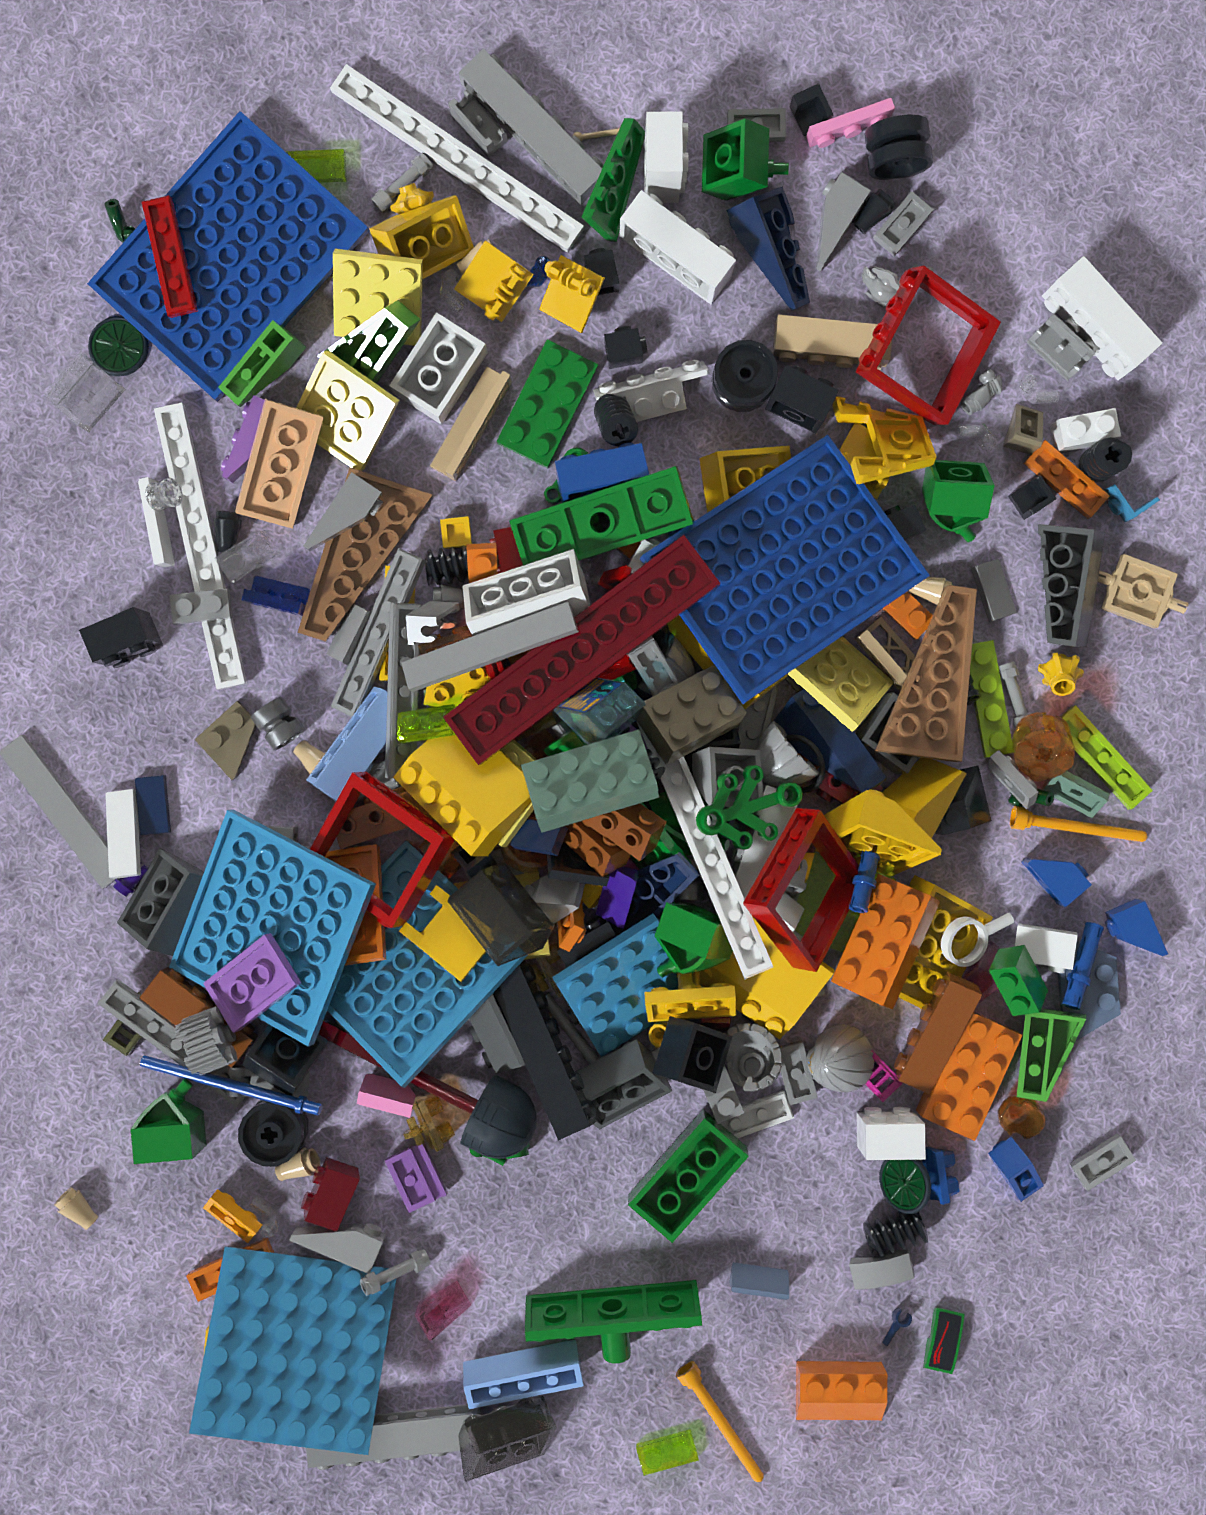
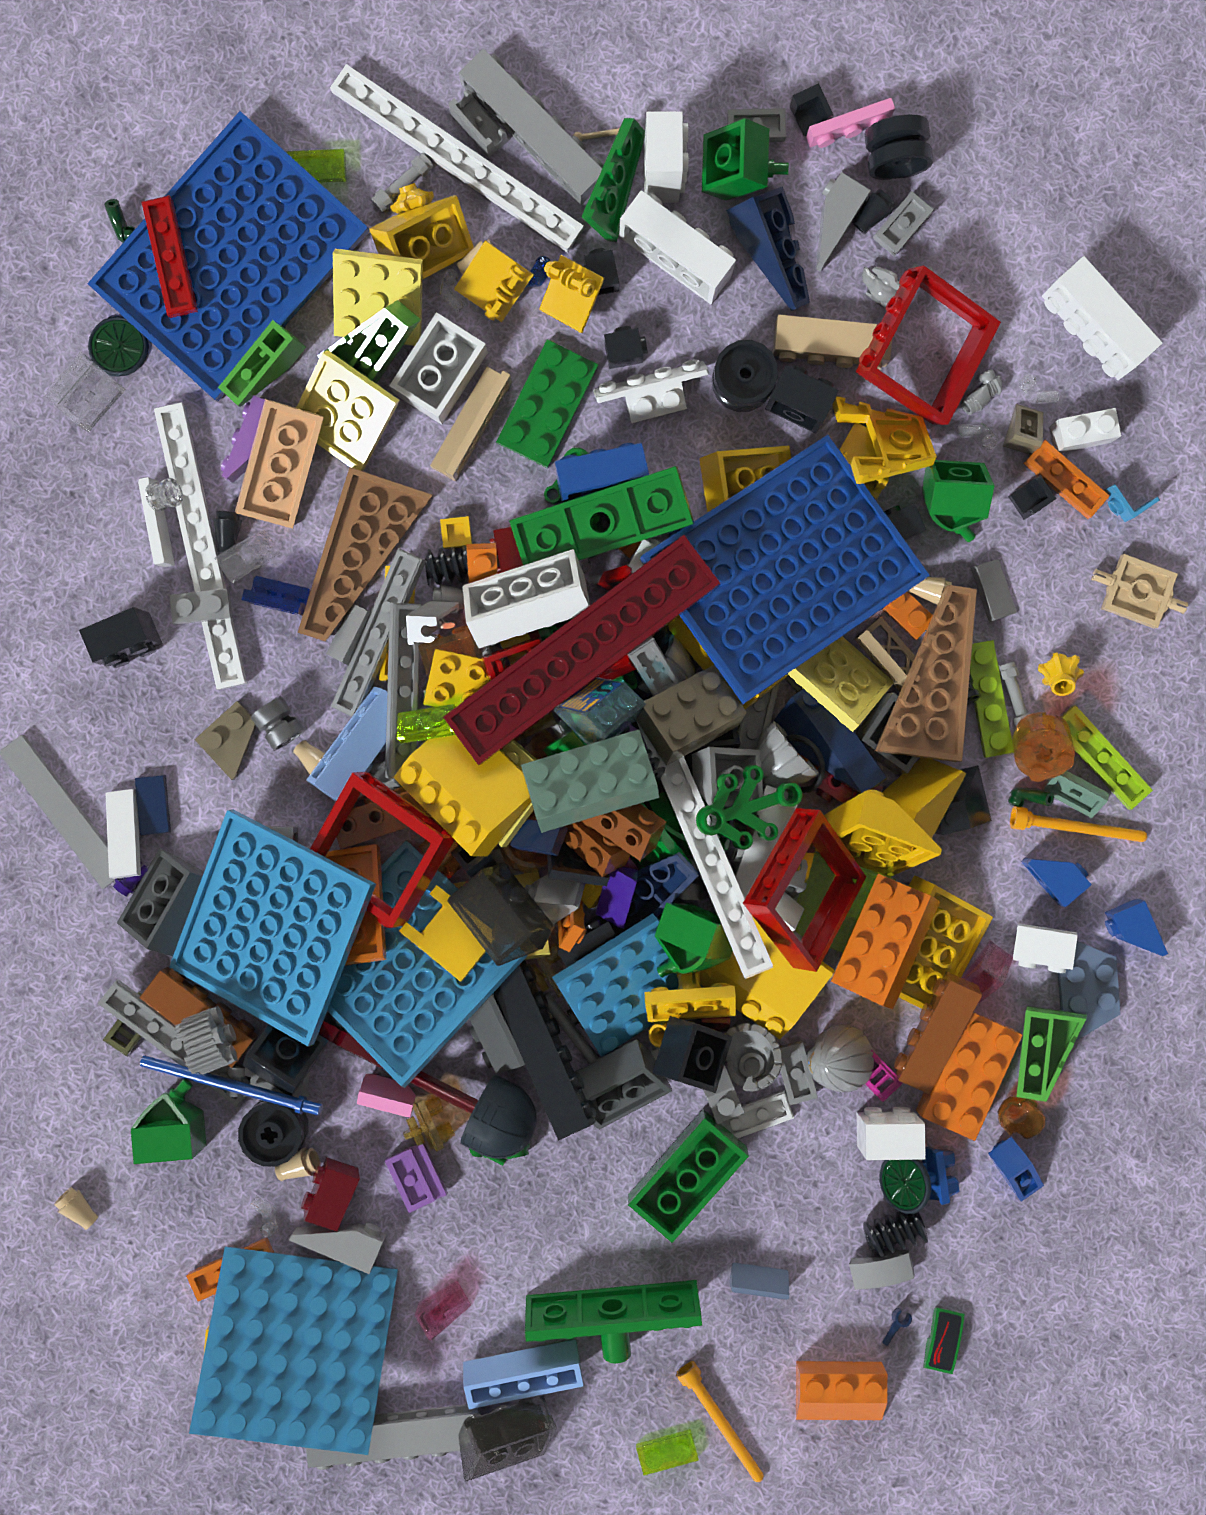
(238, 1220): light orange plate -> none
(252, 982): medium lavender plate -> none
(349, 508): light grey slope -> none
(371, 1282): light grey bar -> none
(490, 647): light grey tile -> none
(615, 420): black piece -> none
(864, 882): blue pin -> none
(982, 941): white piece -> none
(1006, 772): light grey plate -> none
(1018, 980): green brick -> none
(1060, 347): light grey hinge -> none
(1070, 581): dark grey wedge -> none
(1079, 976): blue pin -> none
(1102, 1162): light grey plate -> none
(1105, 459): black piece -> none

